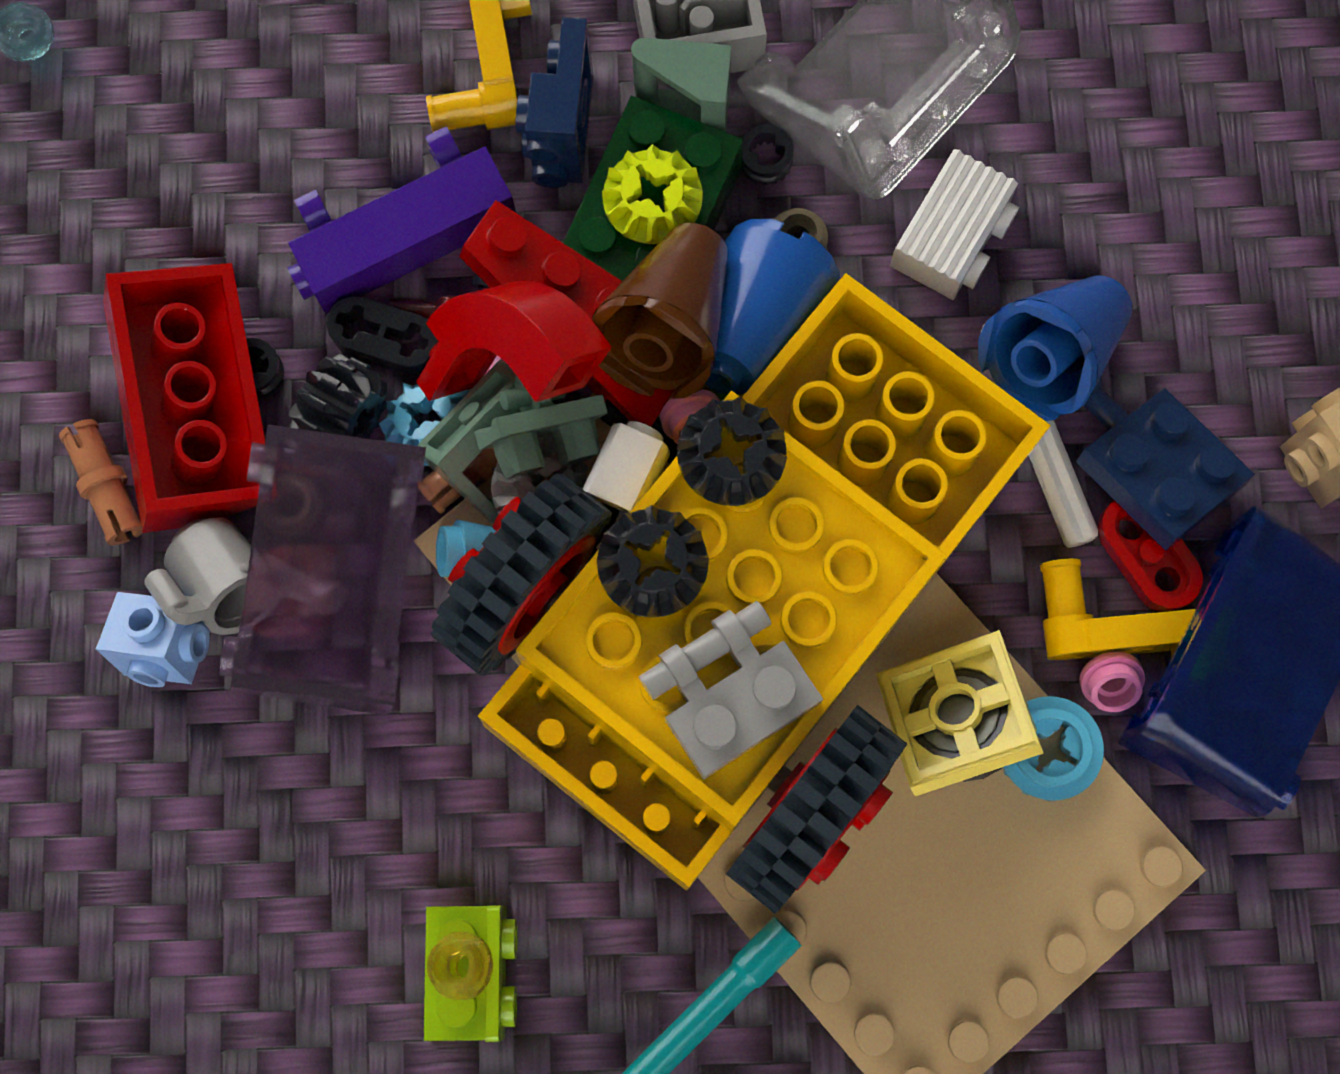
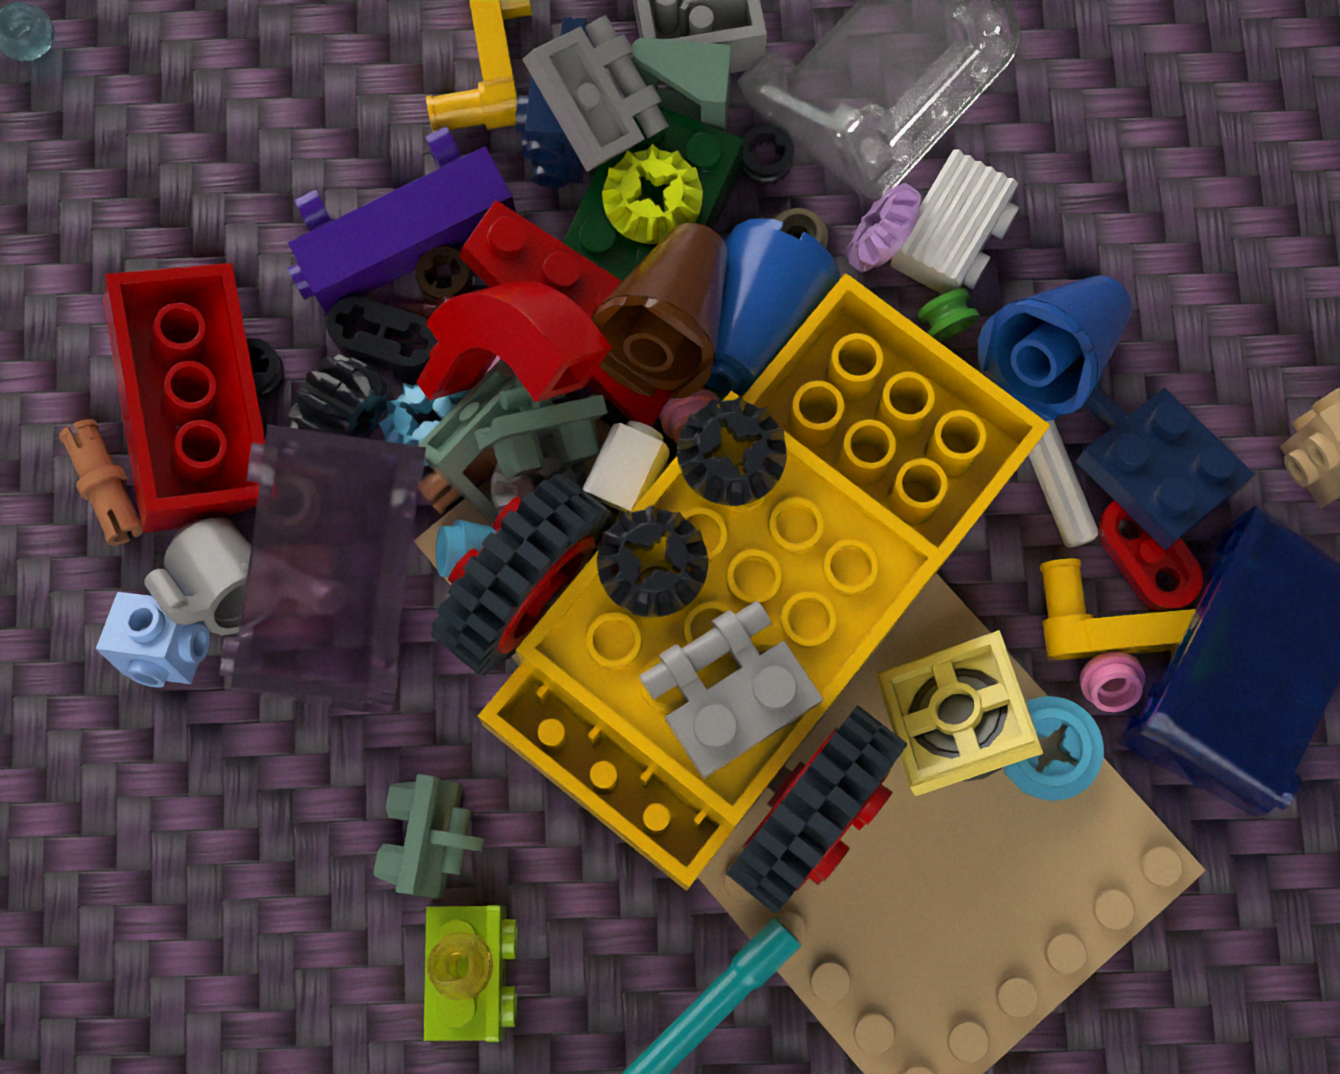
(427, 271): none -> dark brown bush
(432, 840): none -> sand green hips
(586, 100): none -> light grey plate
(884, 228): none -> lavender gear
(948, 314): none -> bright green bush

